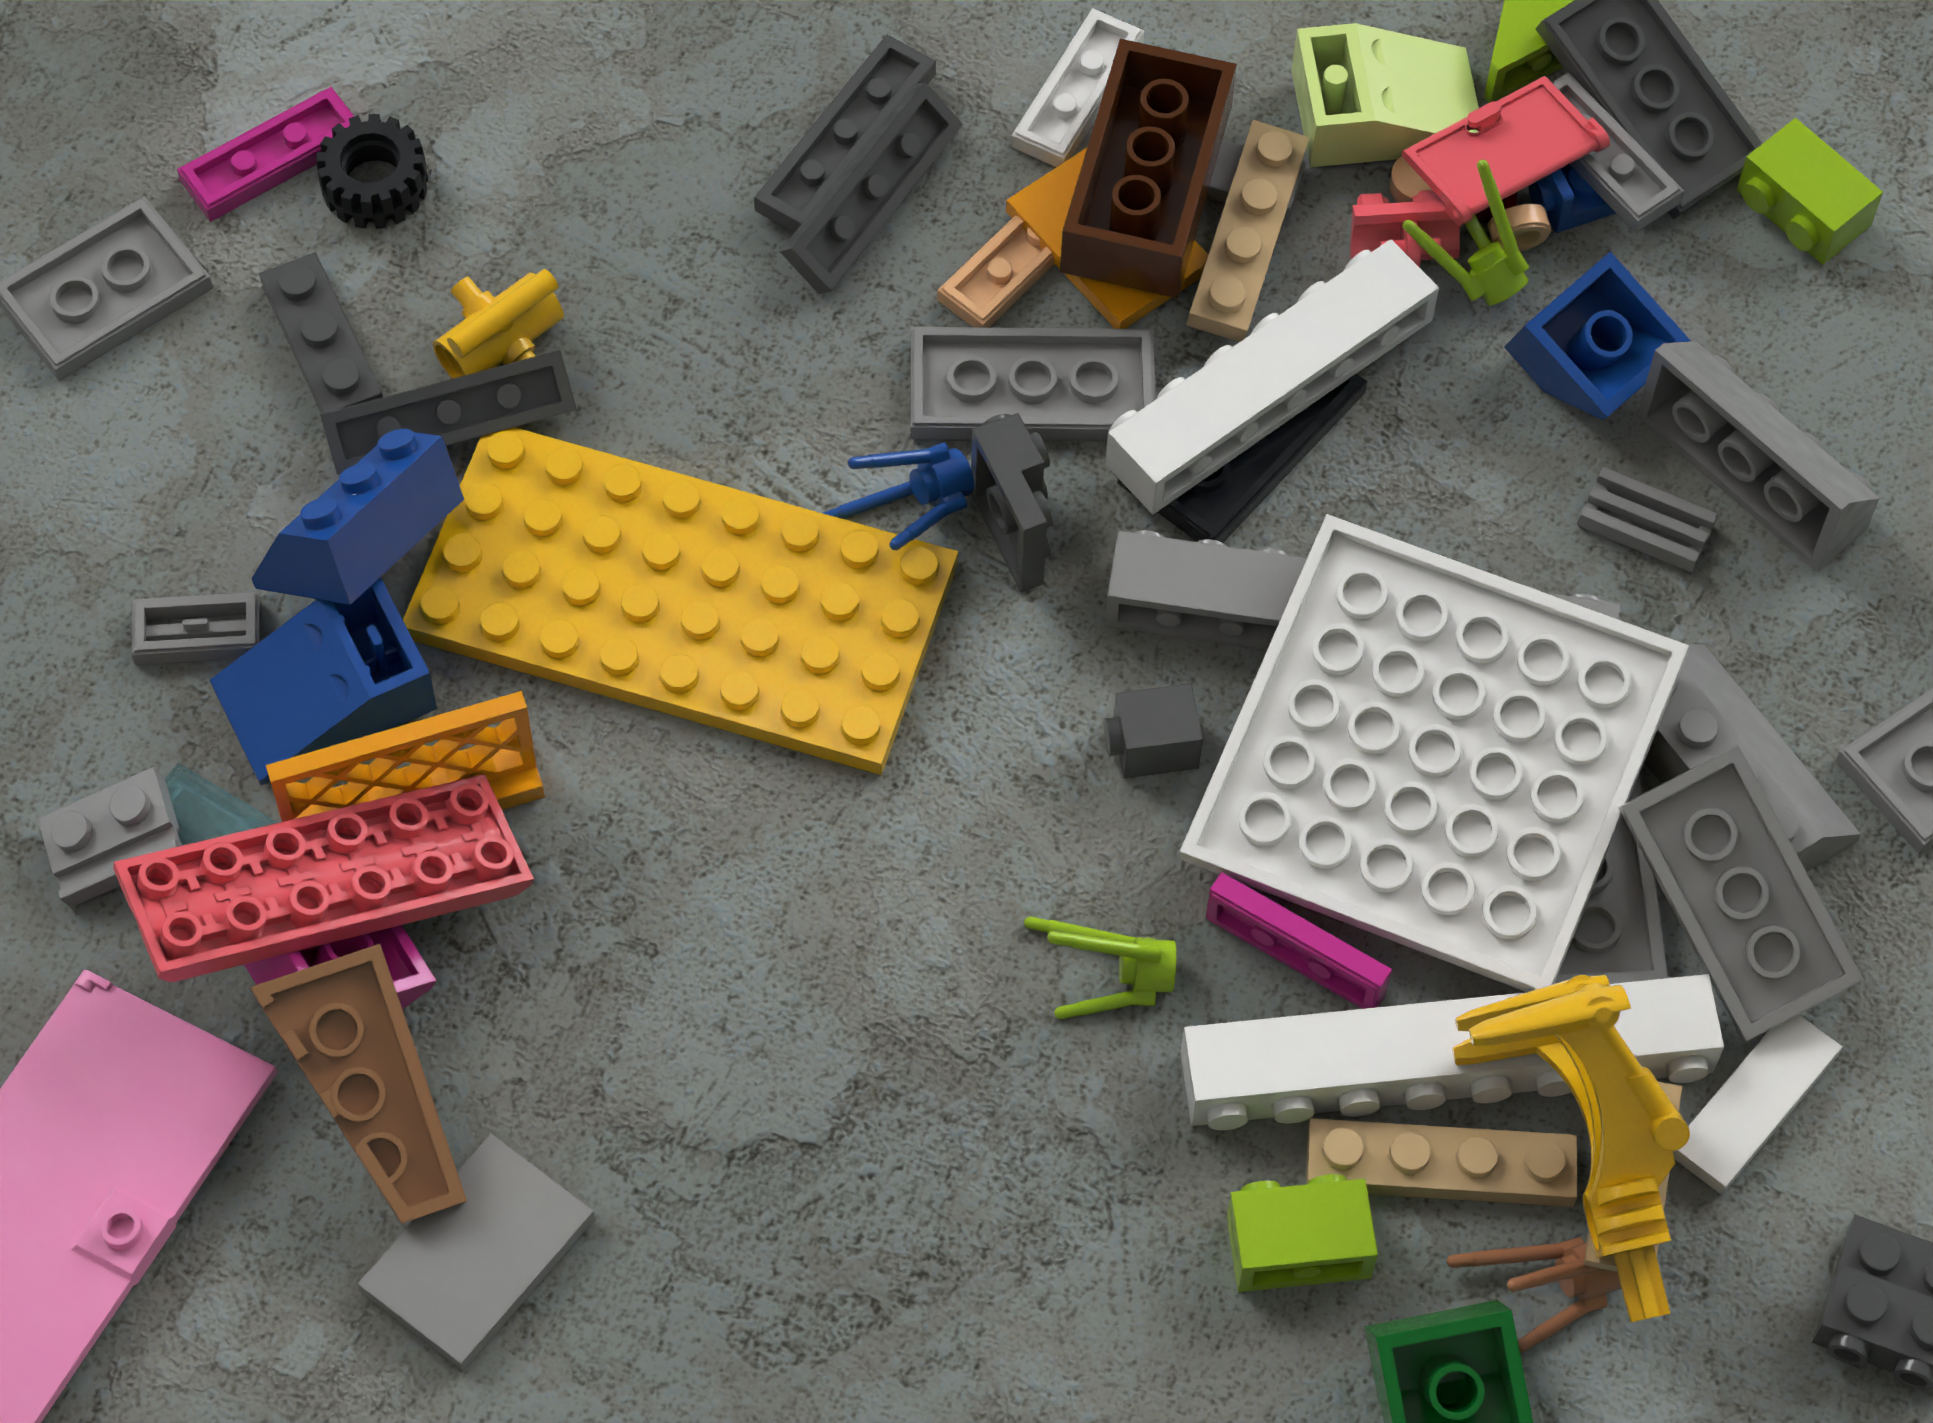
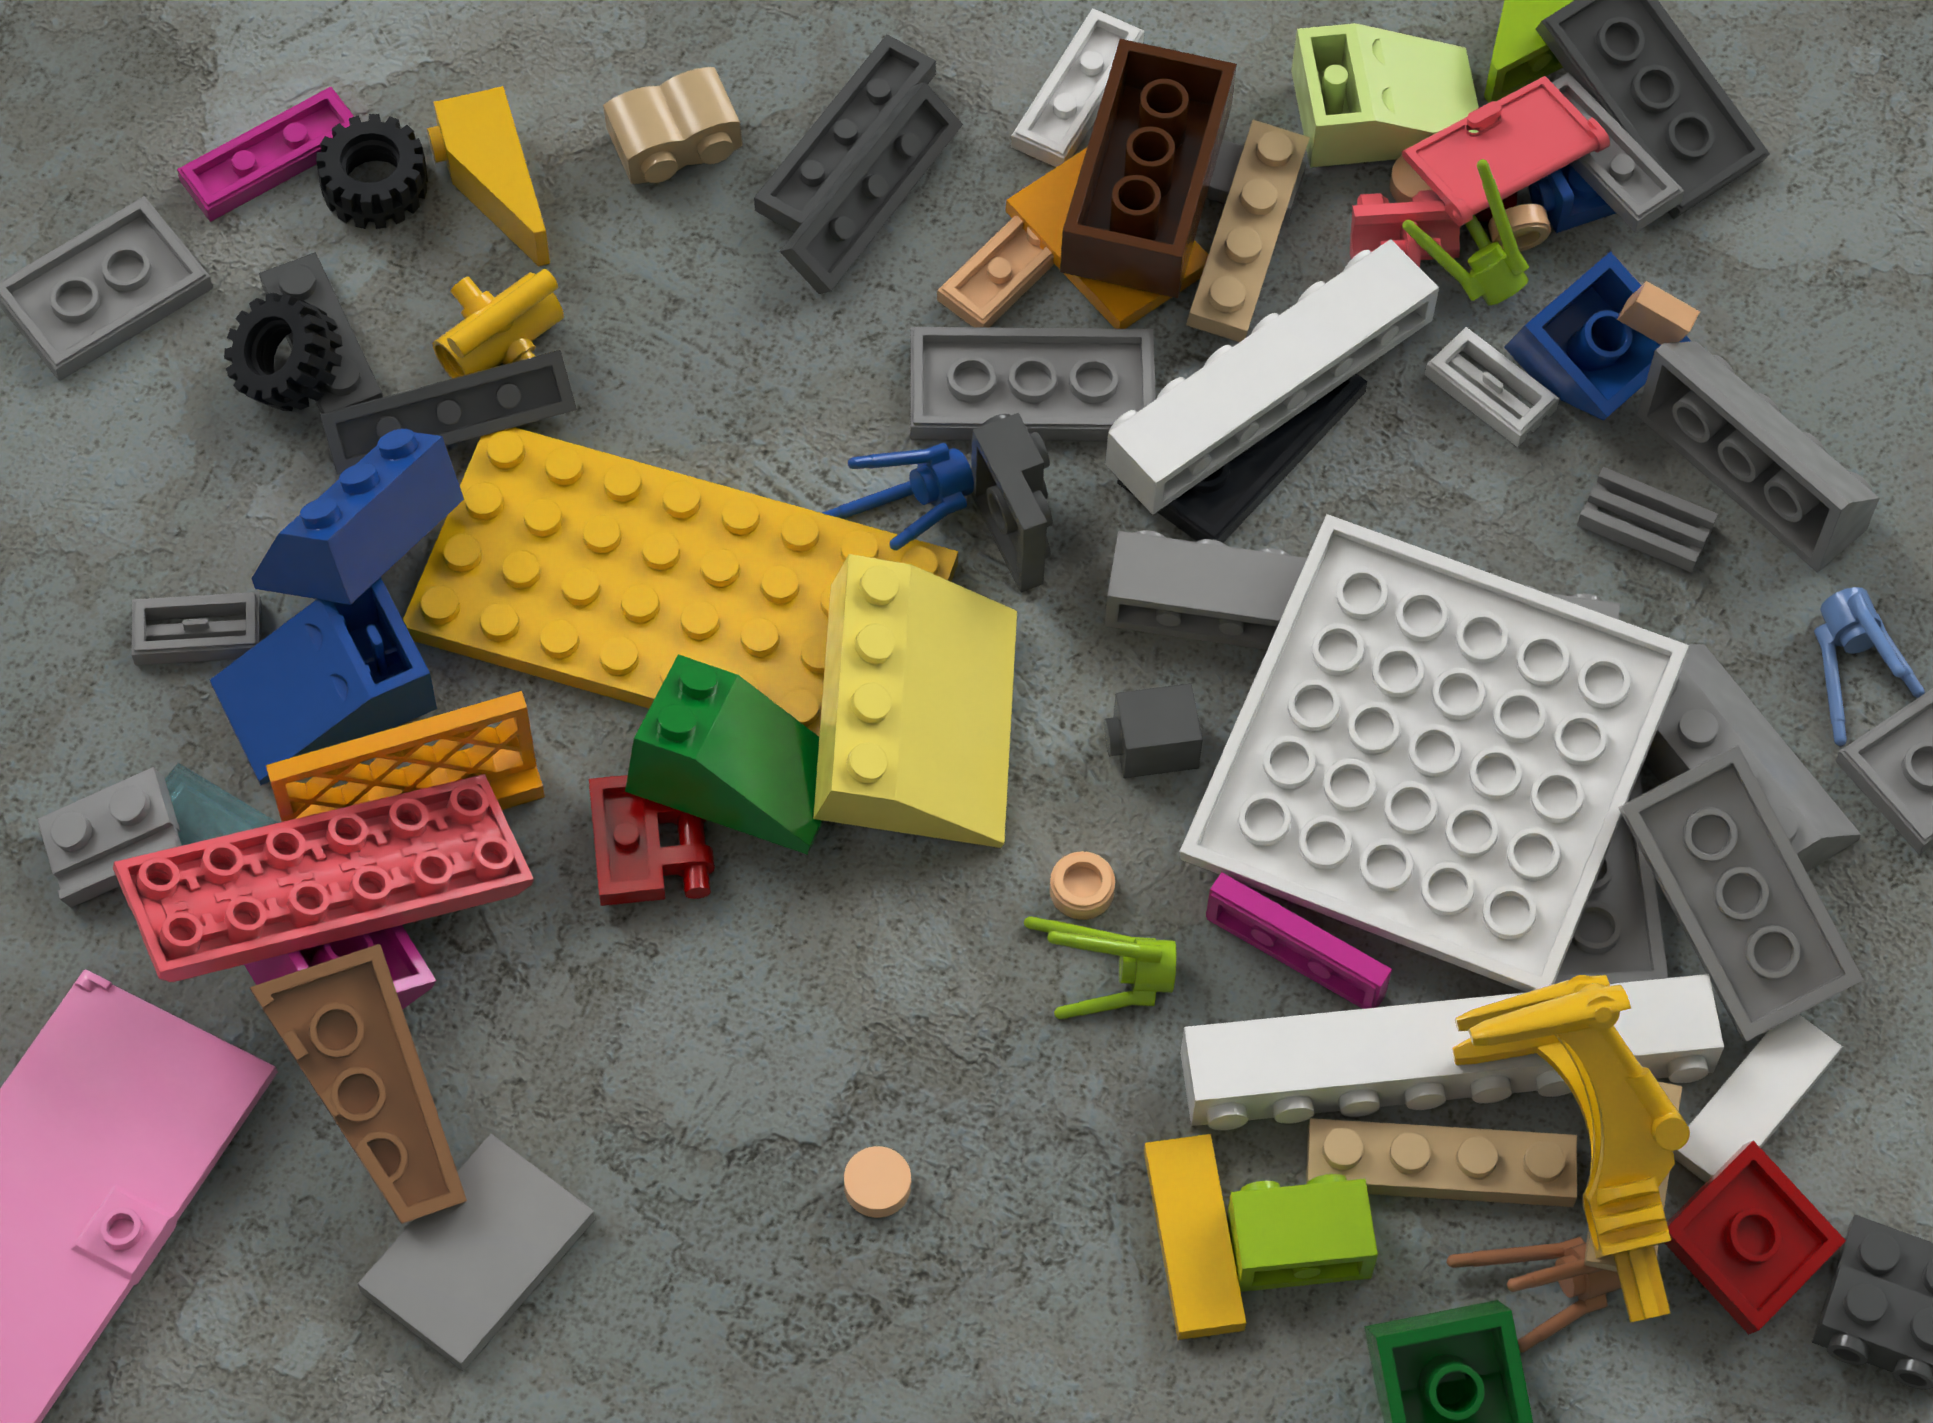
(257, 343): none -> black tyre
(489, 167): none -> yellow slope
(629, 847): none -> red plate
(673, 125): none -> tan brick
(727, 756): none -> green slope
(877, 1181): none -> light nougat tile
(915, 705): none -> light yellow slope
(1082, 885): none -> light nougat tile
(1194, 1237): none -> yellow tile
(1485, 393): none -> white tile
(1658, 314): none -> light nougat tile
(1751, 1237): none -> red plate
(1808, 191): lime brick -> none
(1855, 627): none -> medium blue plant

